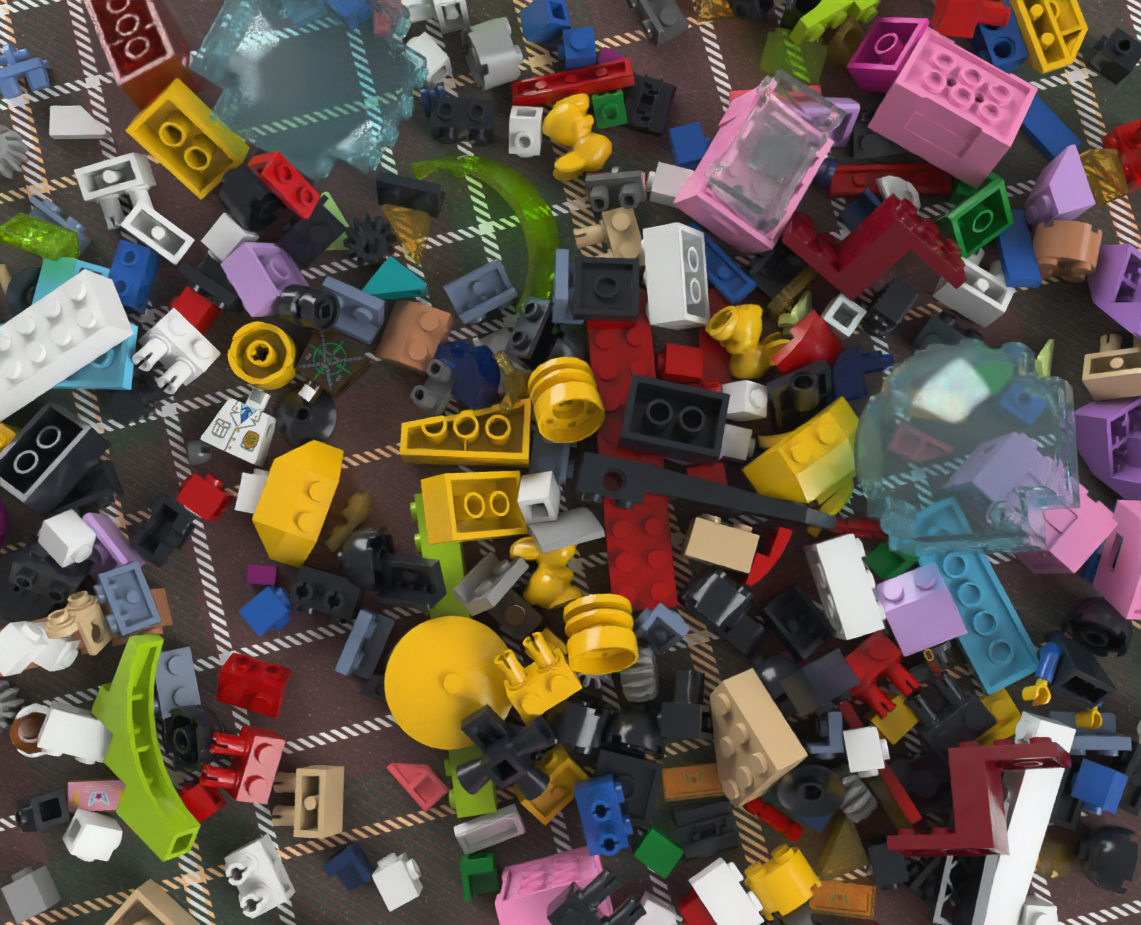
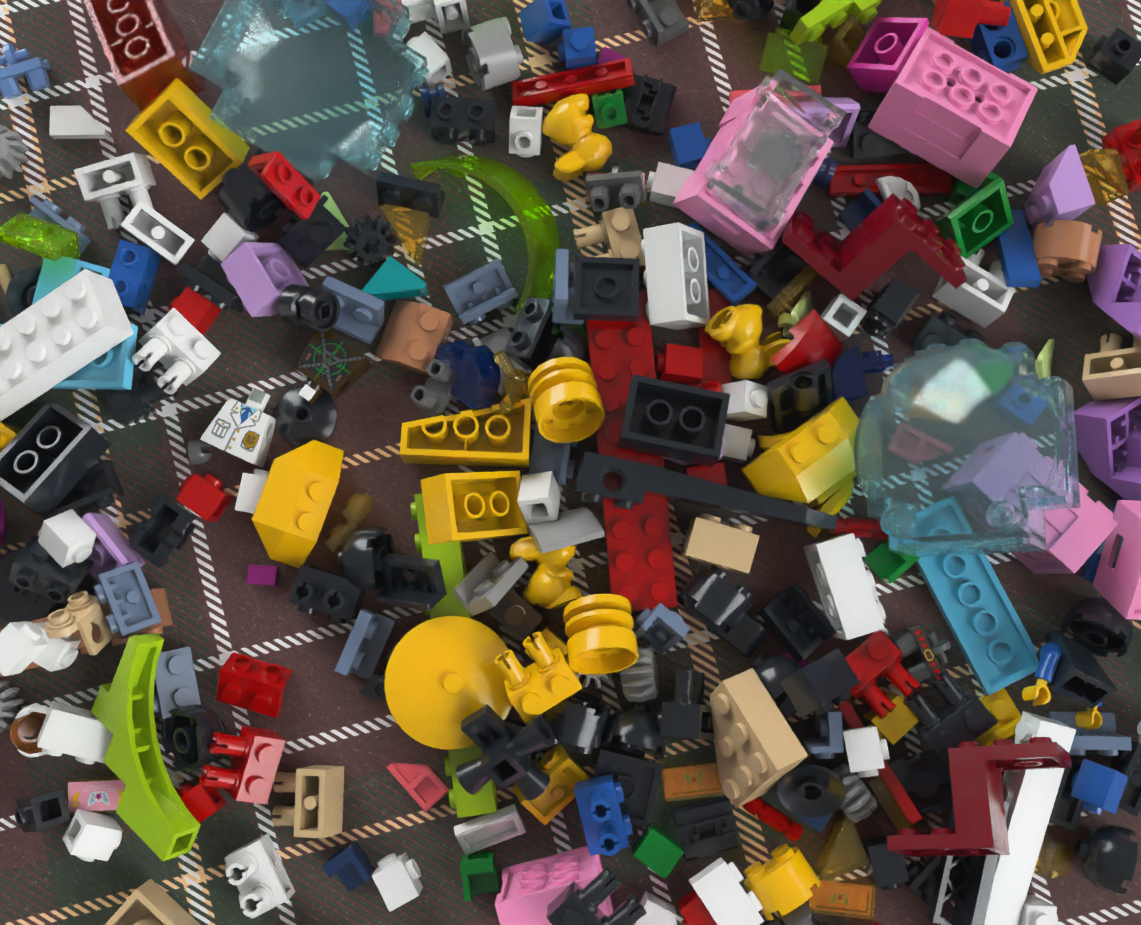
(30, 893): light grey brick -> none
(247, 356): yellow brick -> none
(268, 610): blue brick -> none
(772, 549): red slope -> none
(920, 609): lavender slope -> none
(1047, 129): blue tile -> none

